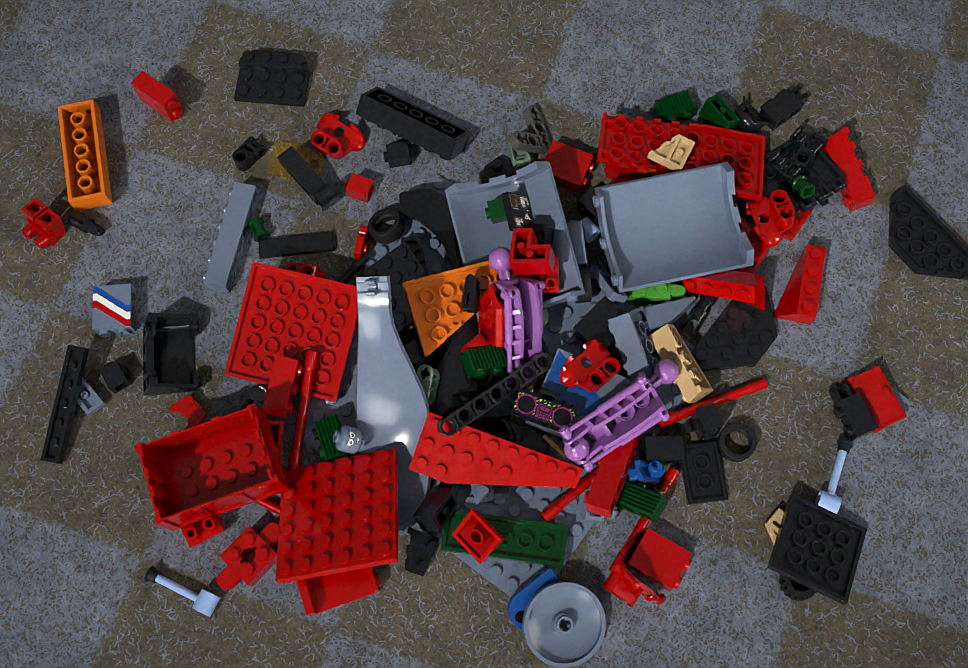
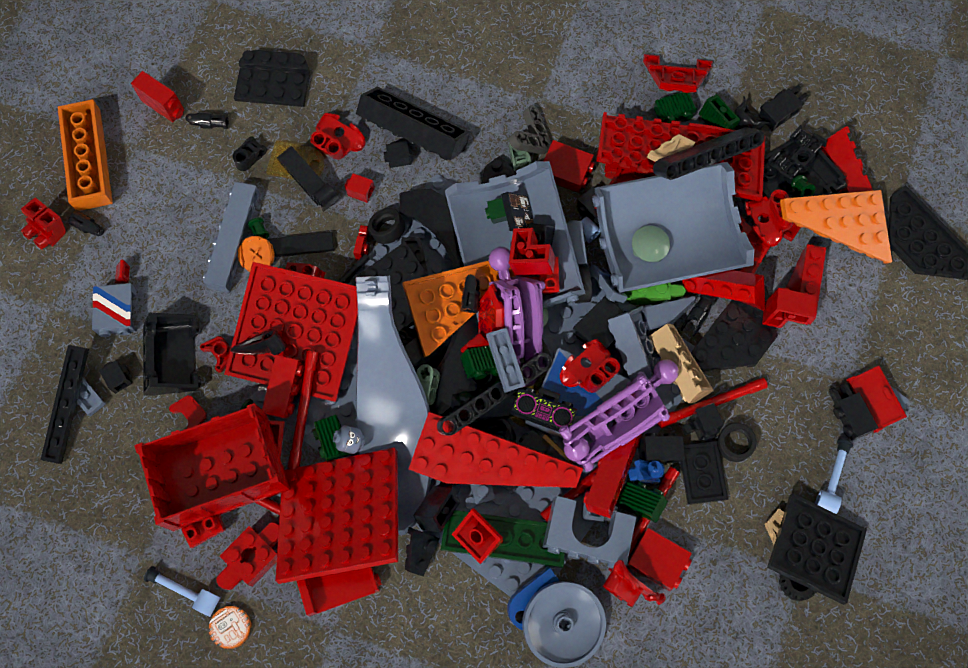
(122, 272): none -> red slope
(208, 120): none -> black piece
(220, 350): none -> red piece
(229, 627): none -> tile
(256, 250): none -> orange tile
(260, 344): none -> black piece
(505, 360): none -> sand blue plate
(560, 536): none -> sand blue arch
(650, 244): none -> sand green dish
(675, 77): none -> red wing
(708, 153): none -> black beam
(787, 306): none -> red brick
(845, 218): none -> orange wing

